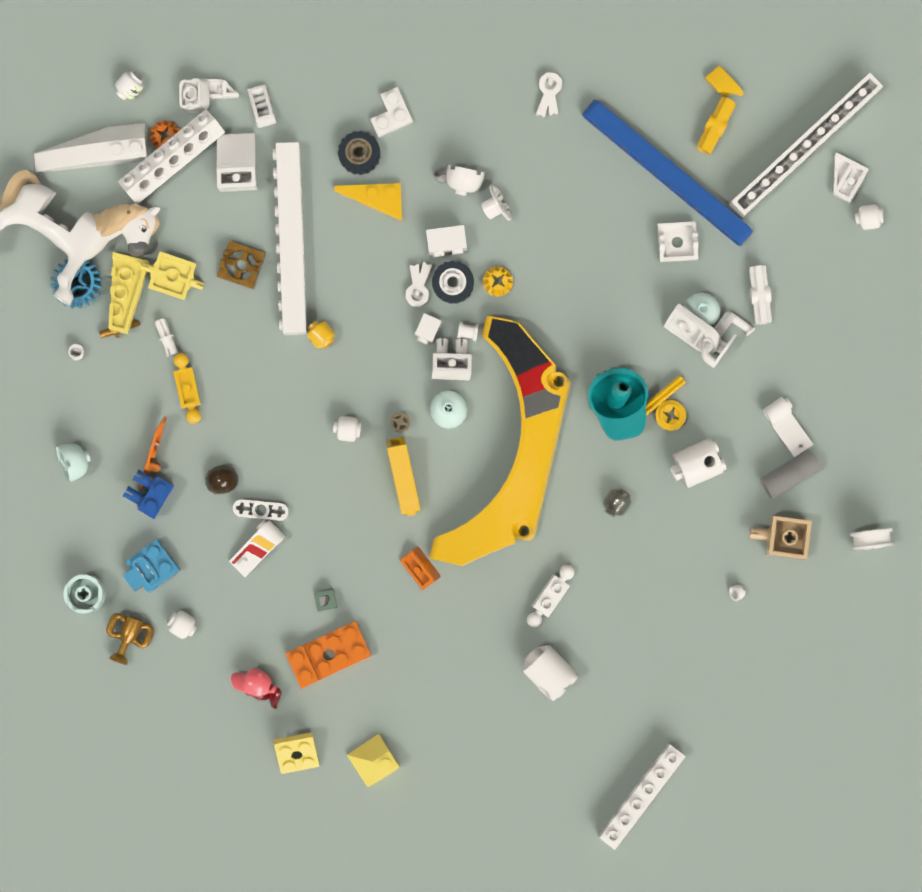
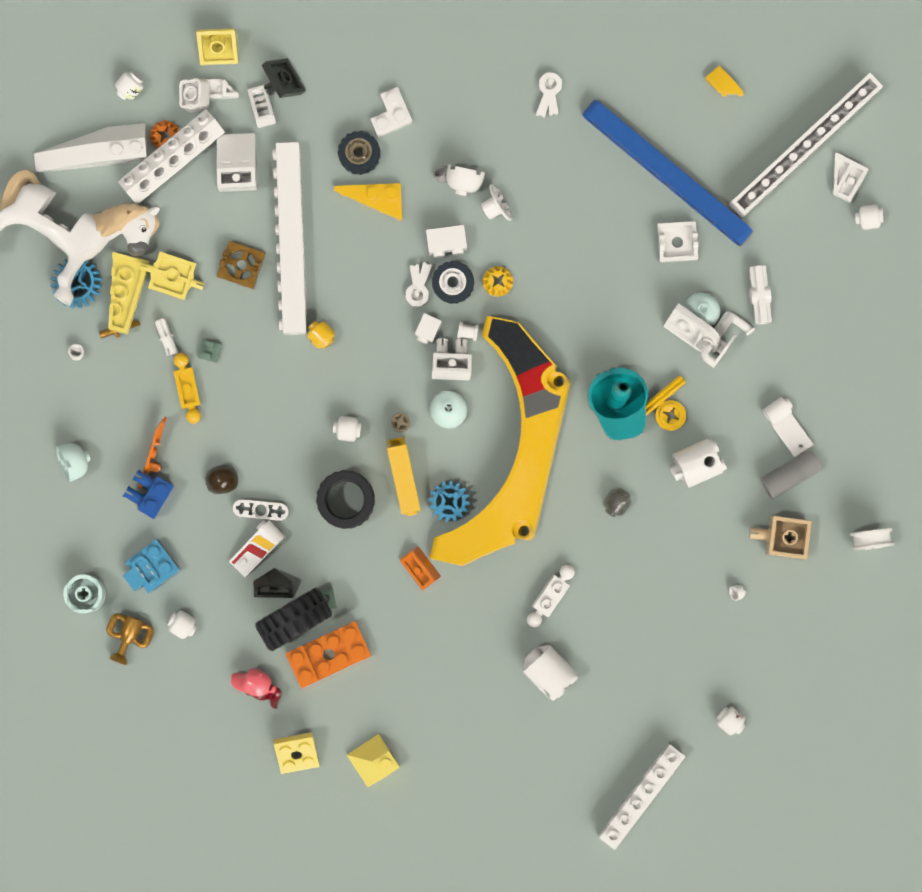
(209, 351): none -> sand green tile
(217, 46): none -> light yellow slope
(273, 585): none -> pearl dark grey slope
(282, 79): none -> pearl dark grey tile
(293, 619): none -> black tyre
(329, 483): none -> black tyre
(459, 493): none -> dark azure gear
(716, 125): yellow piece -> none
(731, 721): none -> white head

